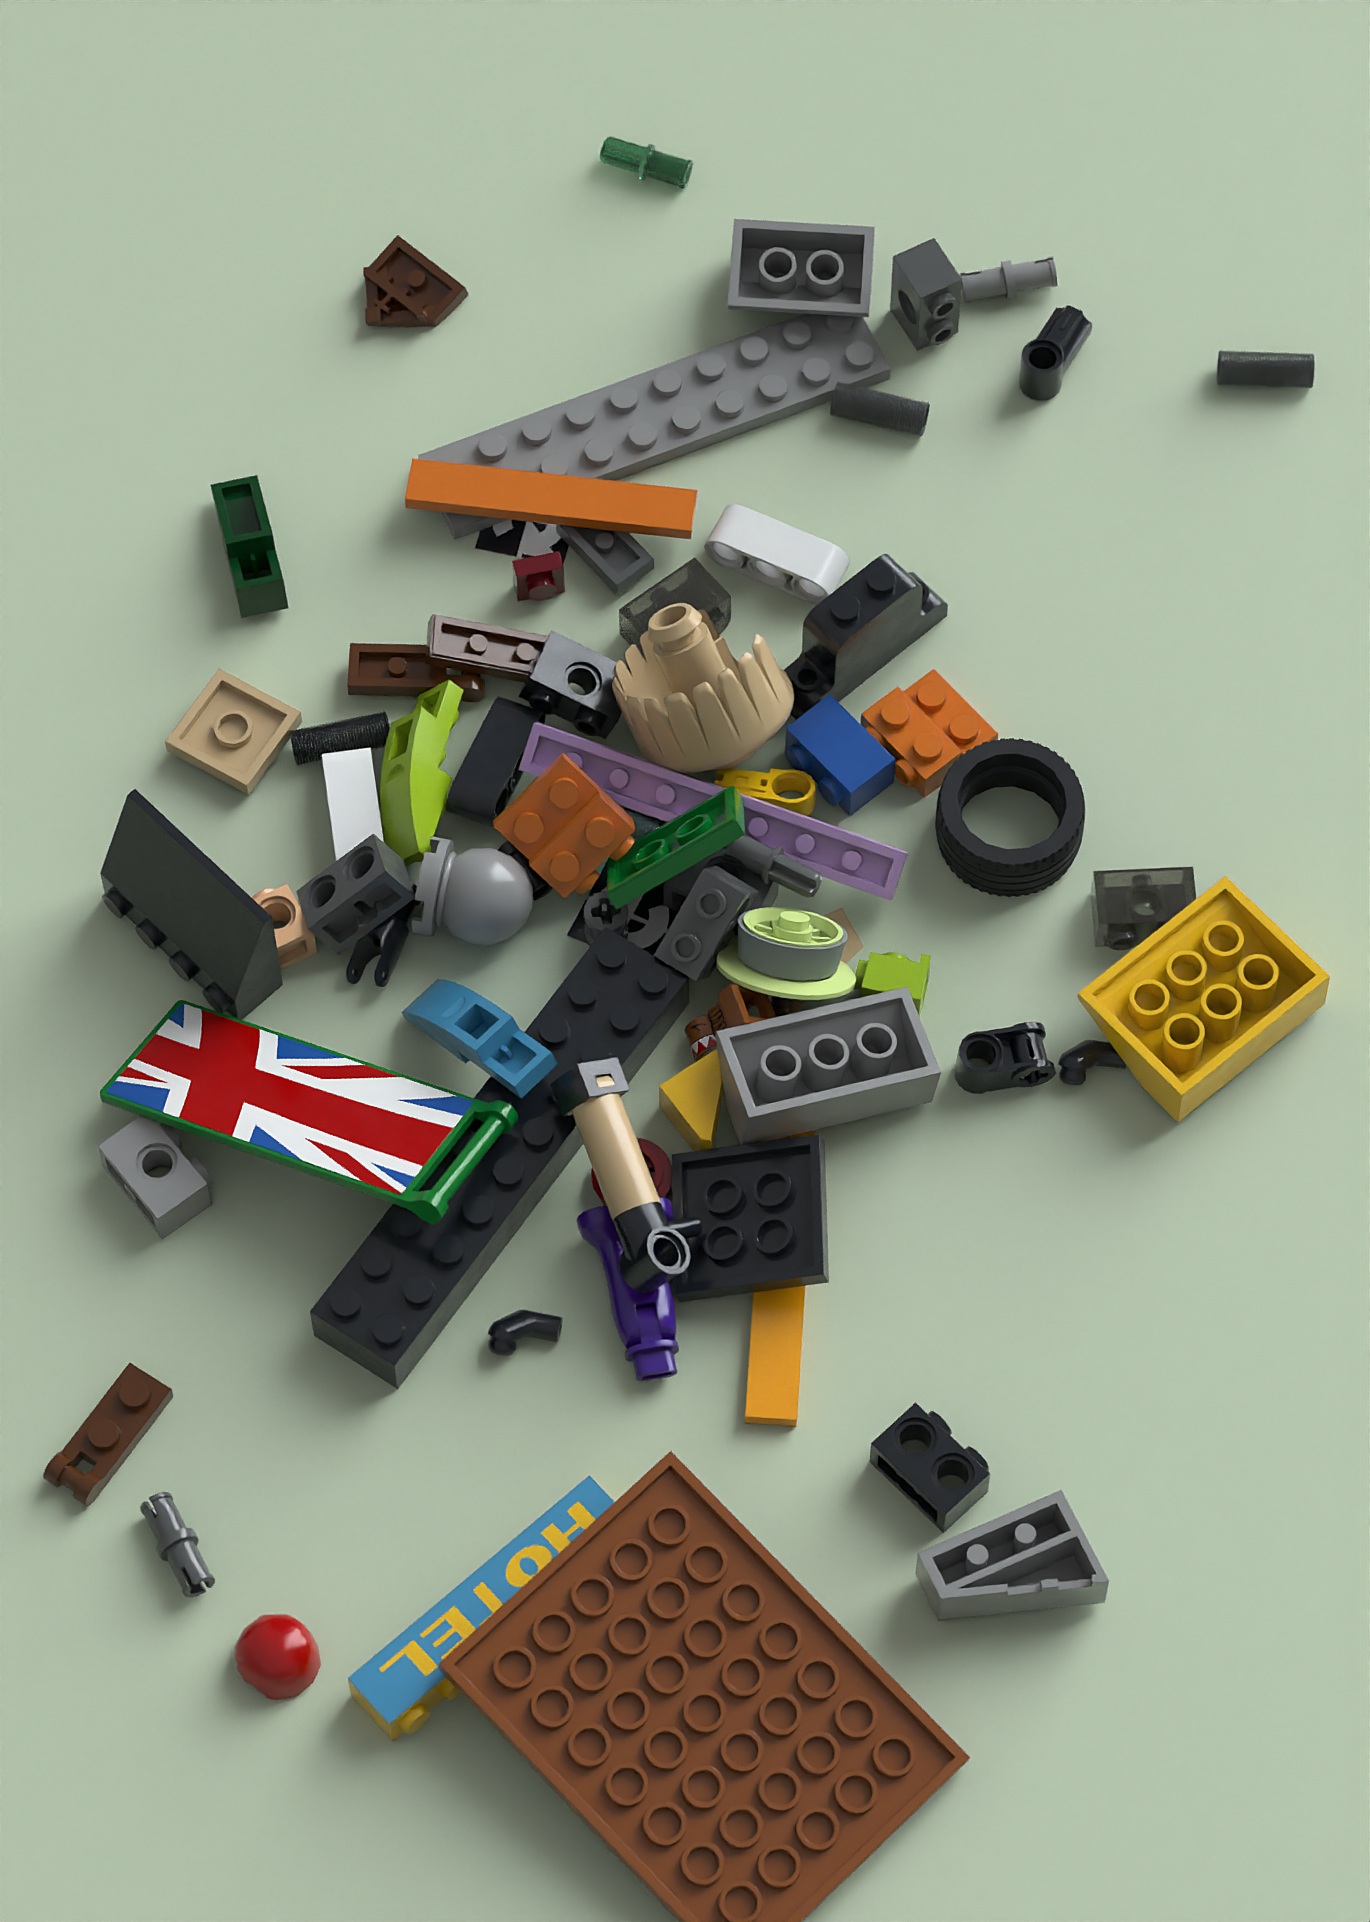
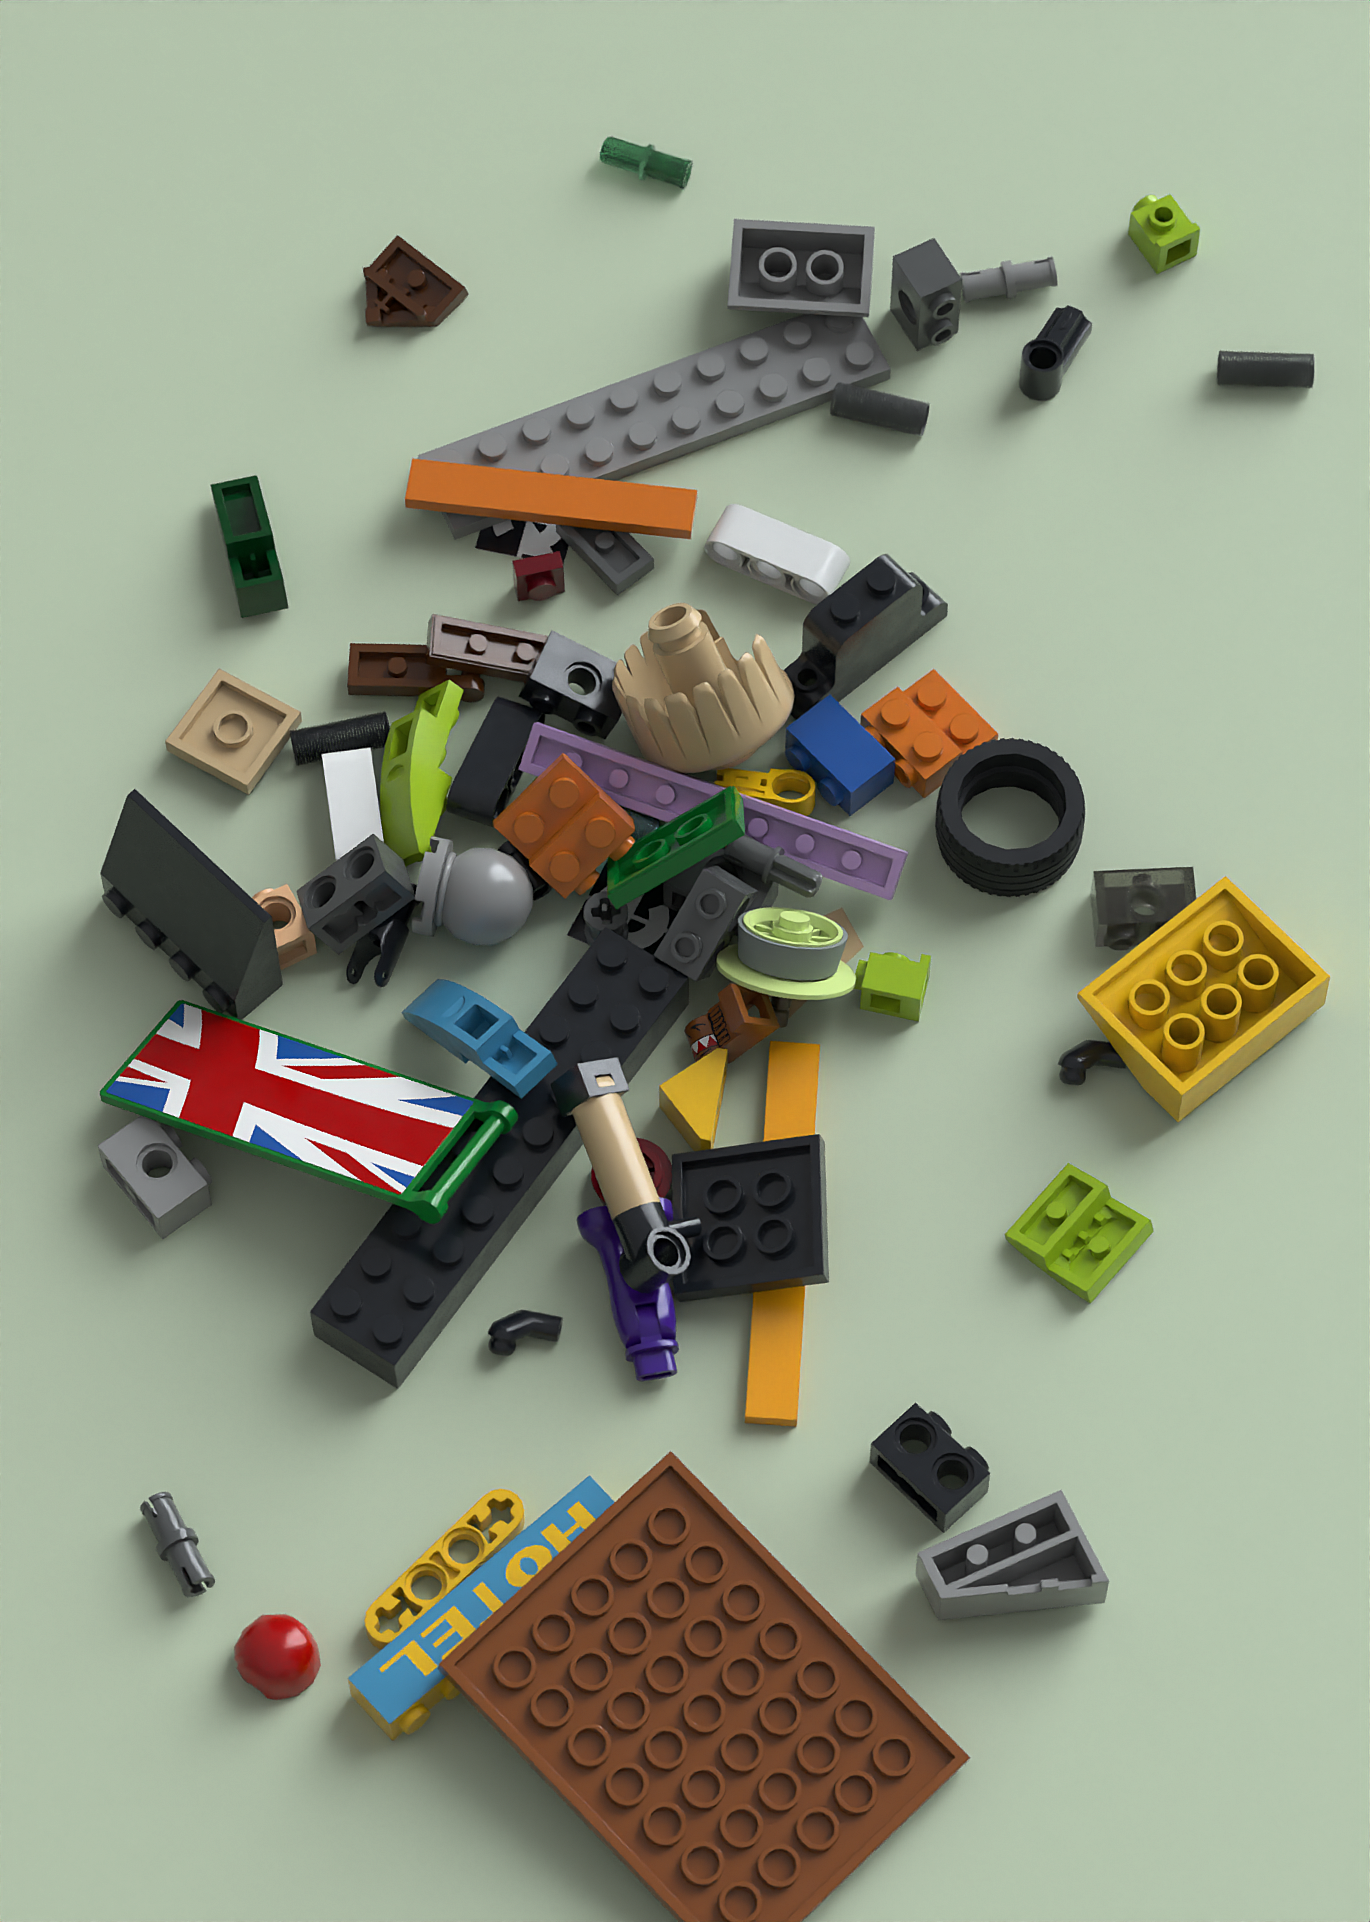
(109, 1434): reddish brown plate -> none
(440, 1565): none -> yellow beam
(687, 585): clear smoke brick -> none
(826, 1066): light grey slope -> none
(1014, 1058): black piece -> none
(1079, 1232): none -> lime slope
(1163, 232): none -> lime brick

